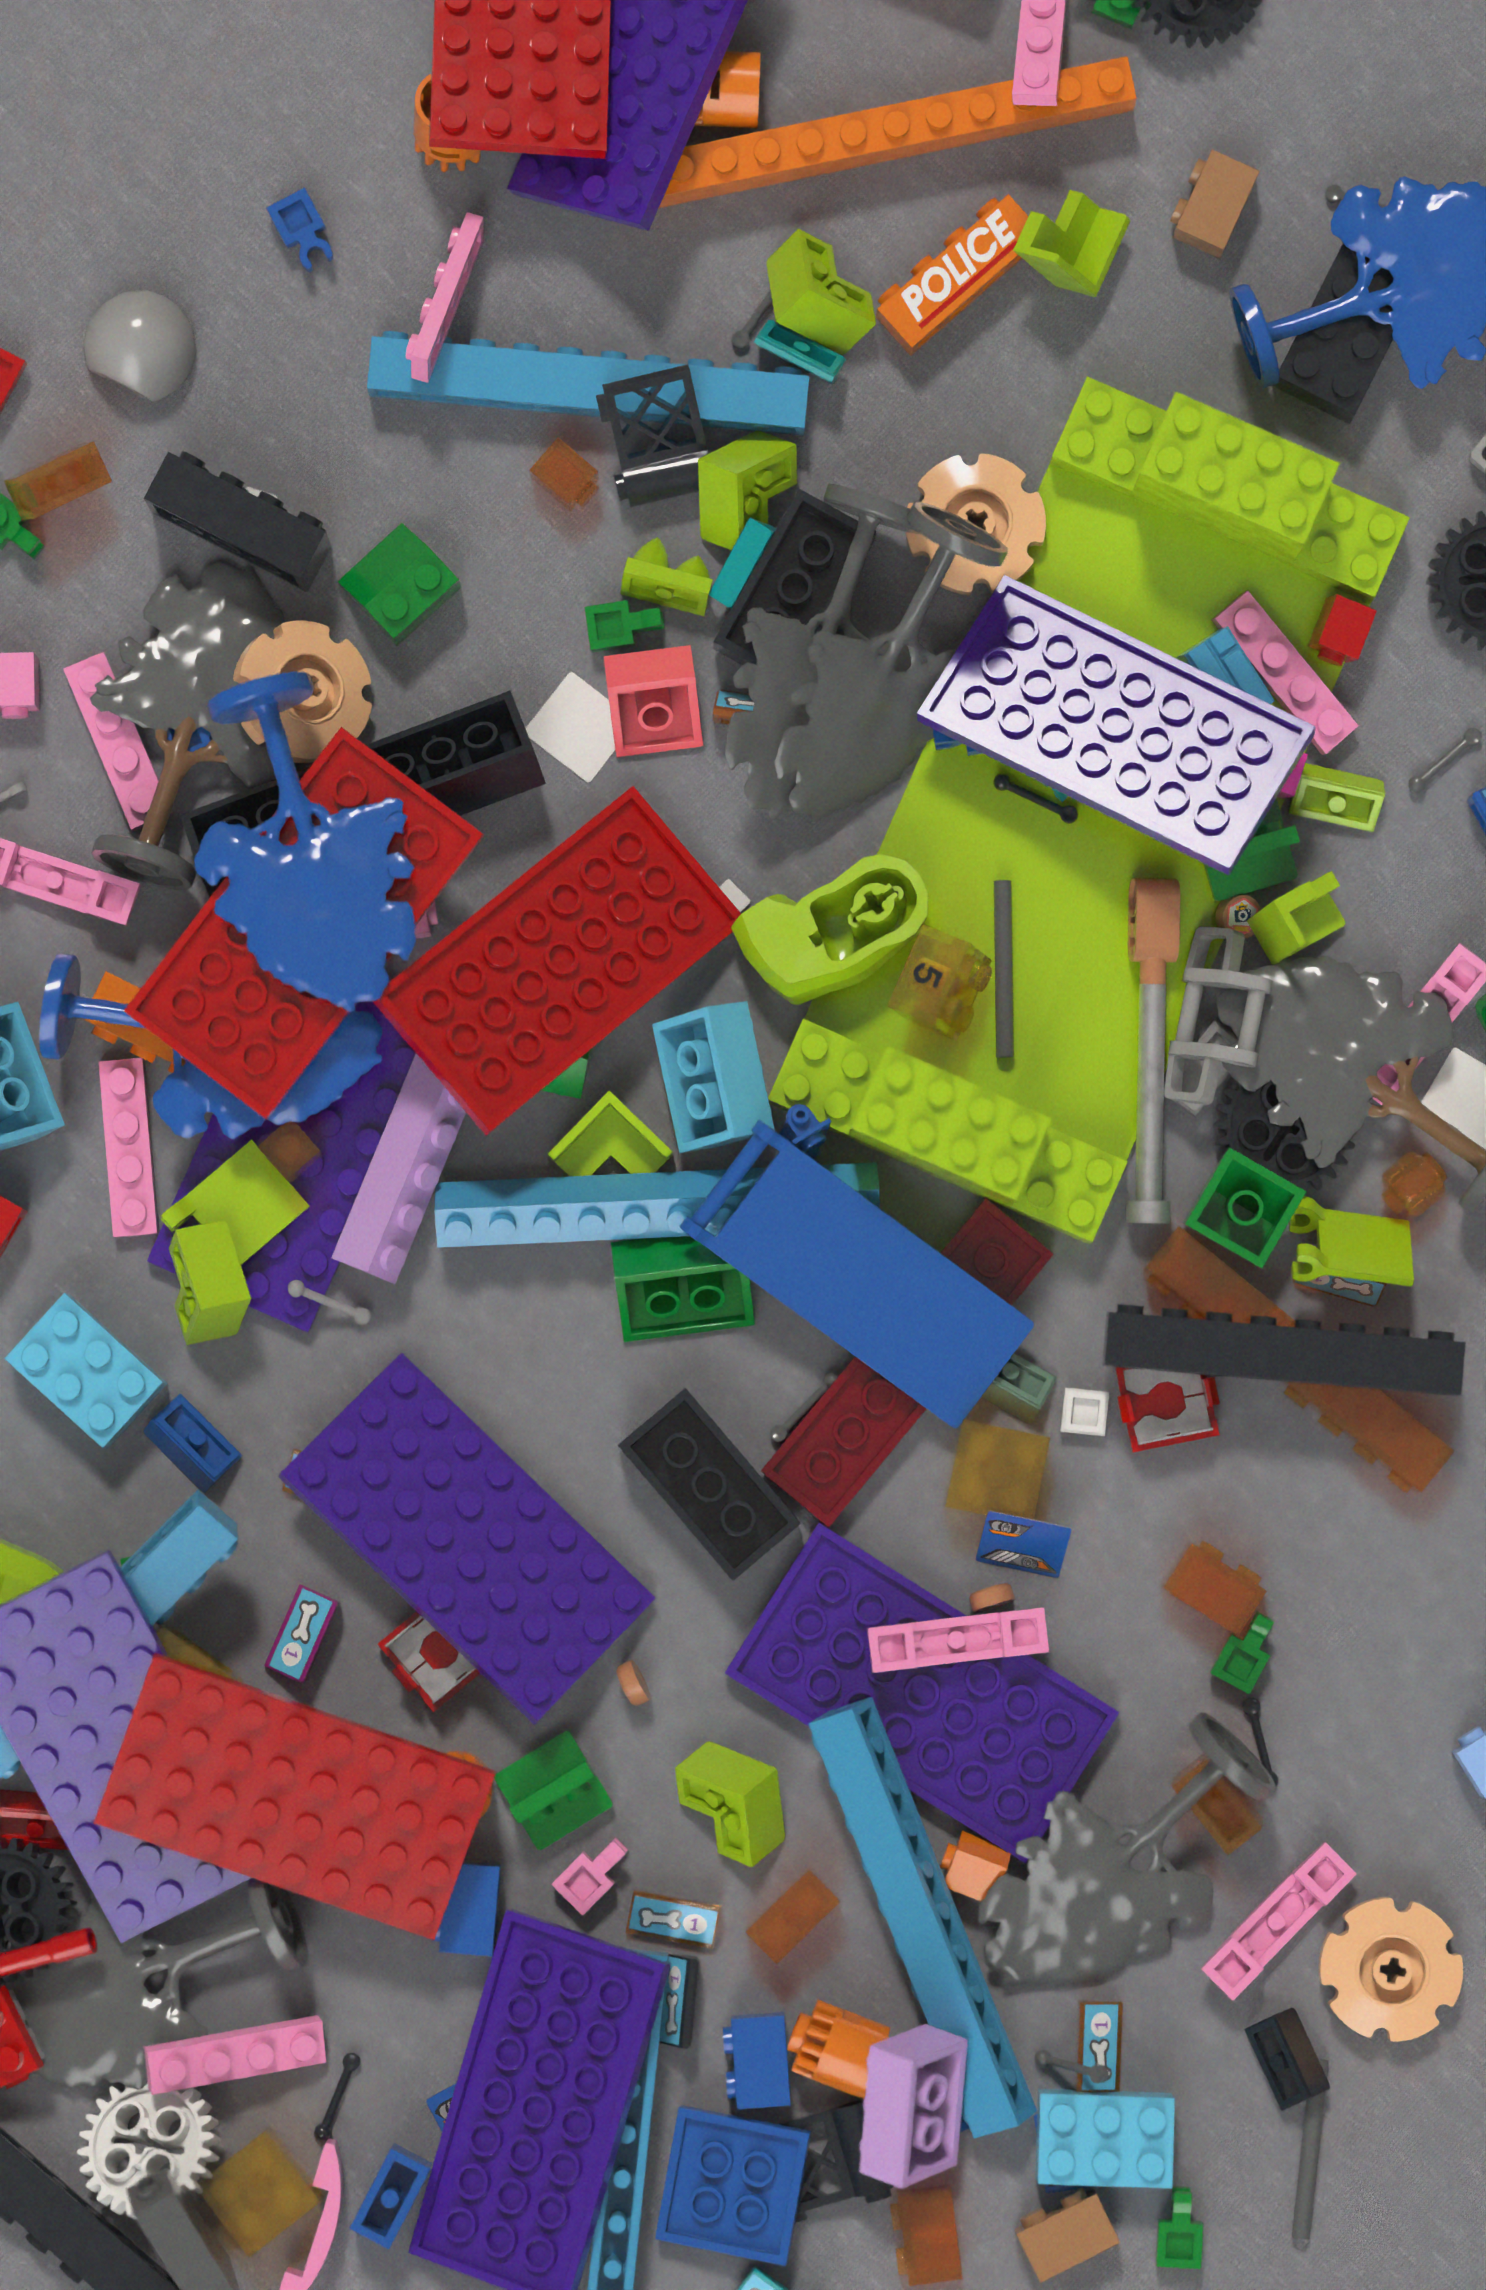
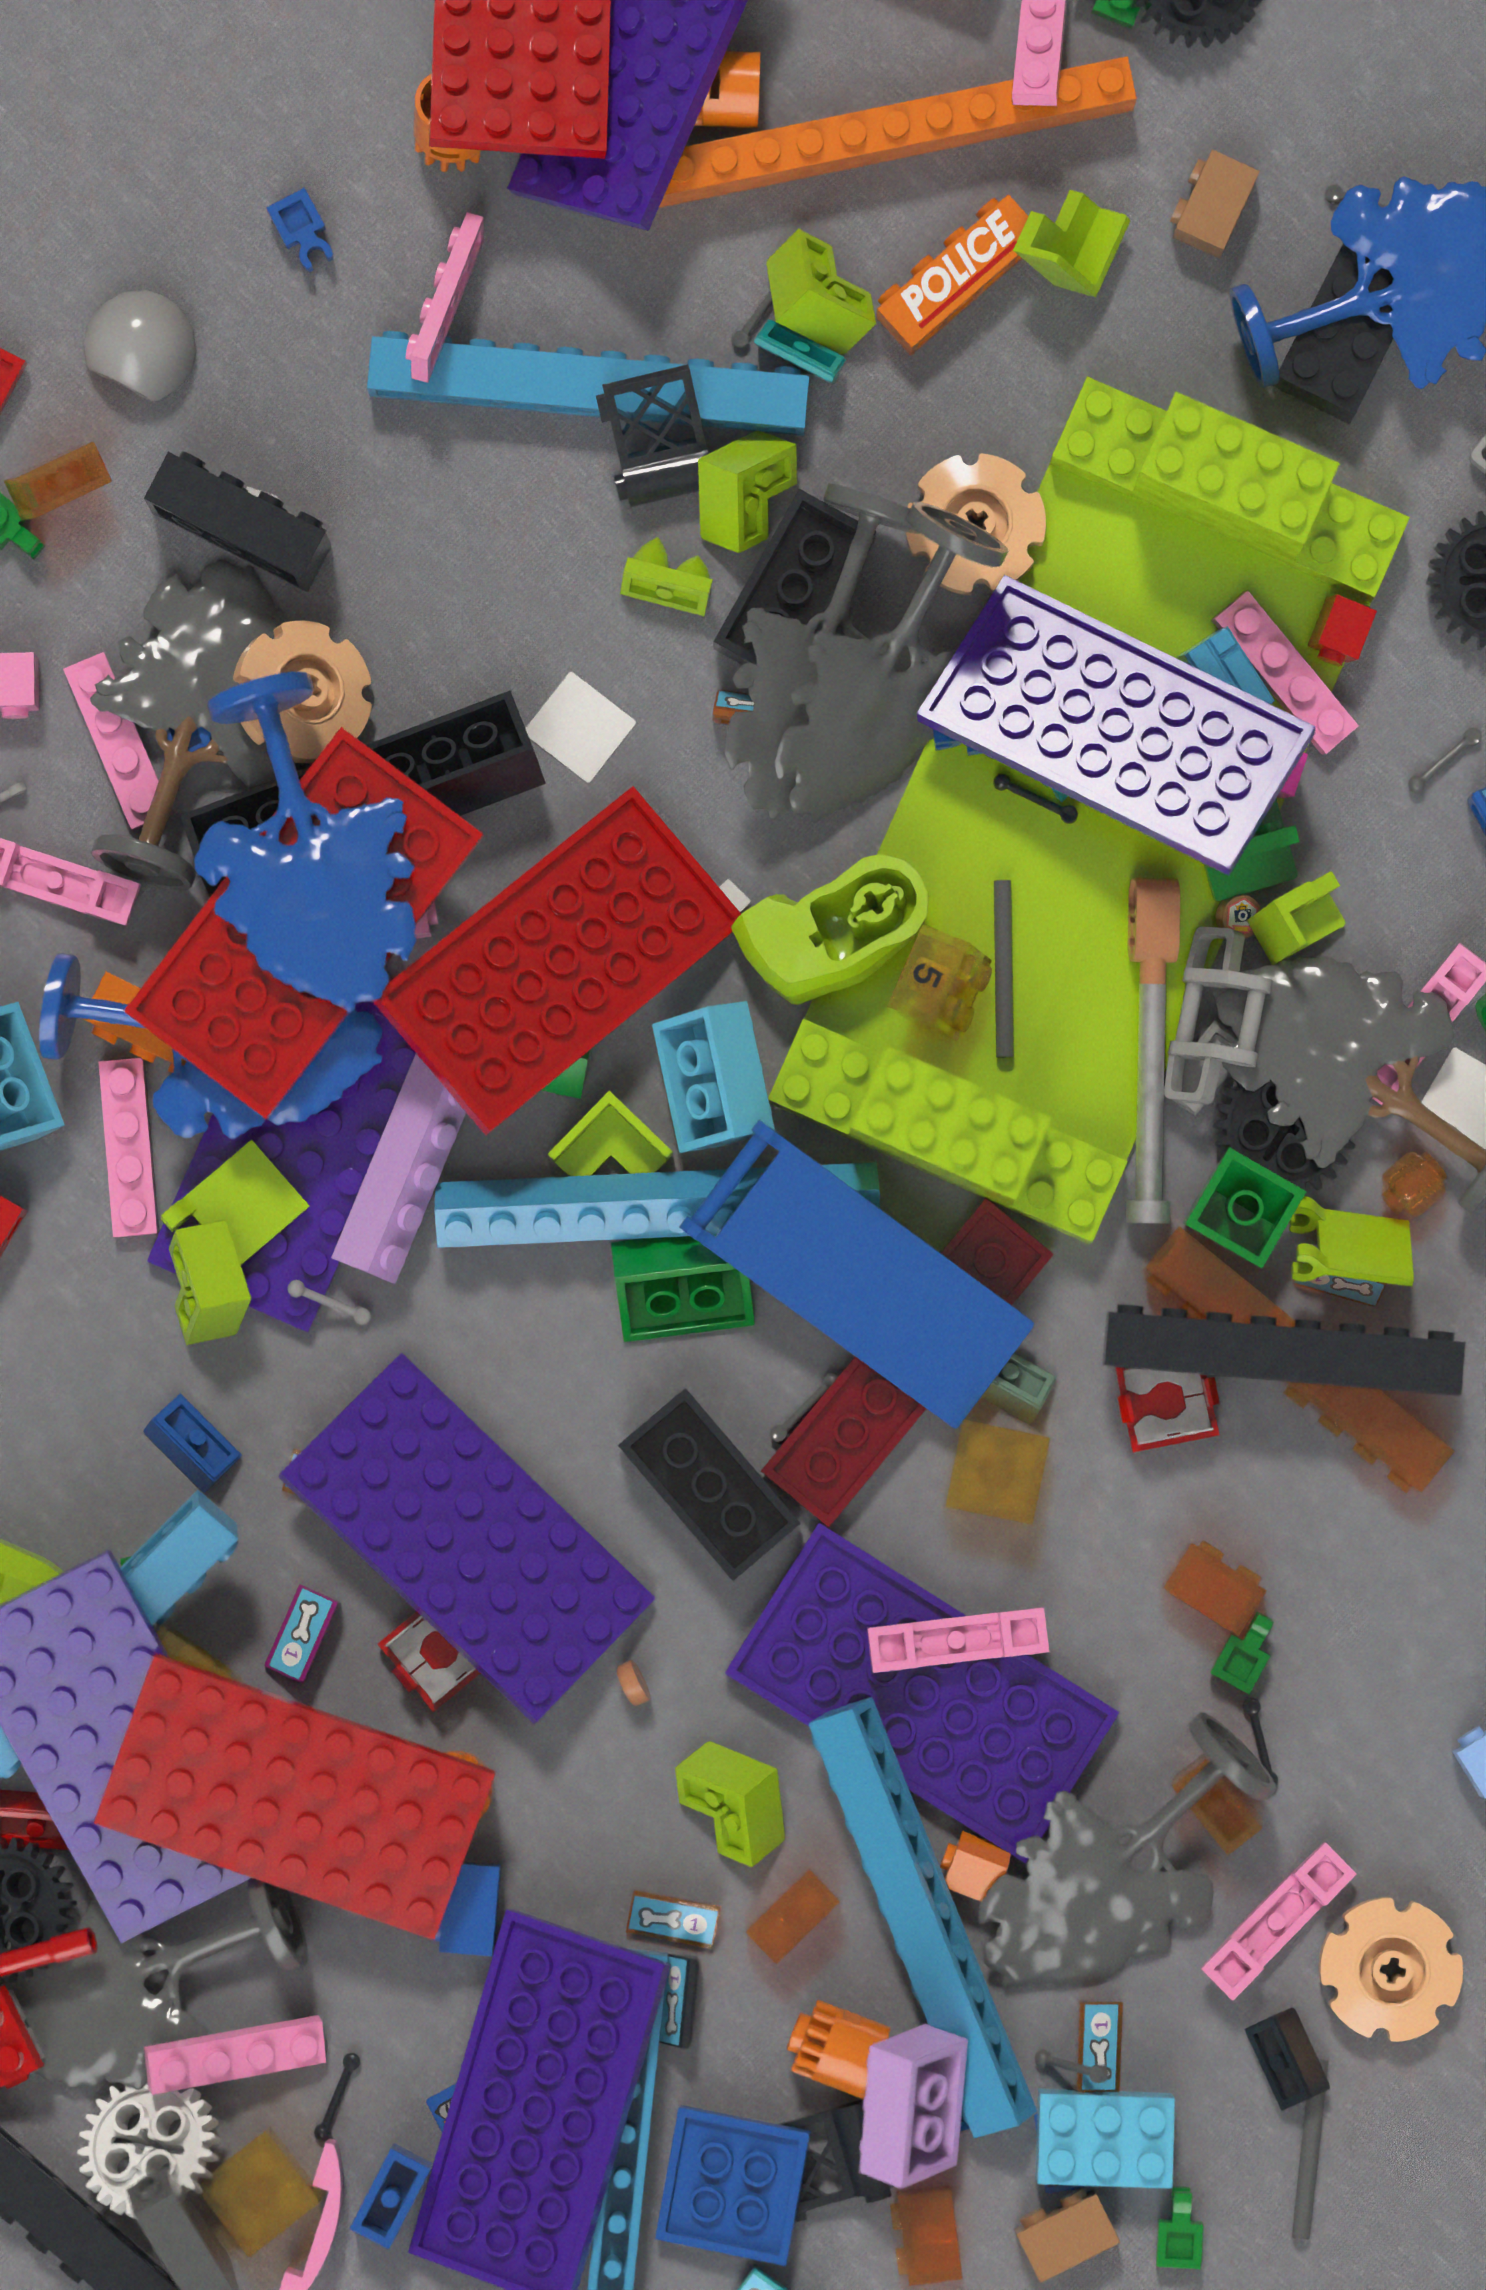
(86, 1371): medium azure brick -> none
(290, 1150): clear orange brick -> none
(400, 583): green slope -> none
(553, 1790): green bracket -> none
(565, 475): clear orange brick -> none
(587, 1879): bright pink plate -> none
(614, 625): green plate -> none
(653, 701): coral slope -> none
(741, 562): teal slope -> none
(759, 2060): blue brick -> none
(804, 1130): blue hinge -> none
(991, 1597): nougat tile -> none
(1023, 1544): blue sticker -> none
(1084, 1411): white tile -> none
(1338, 797): lime slope -> none

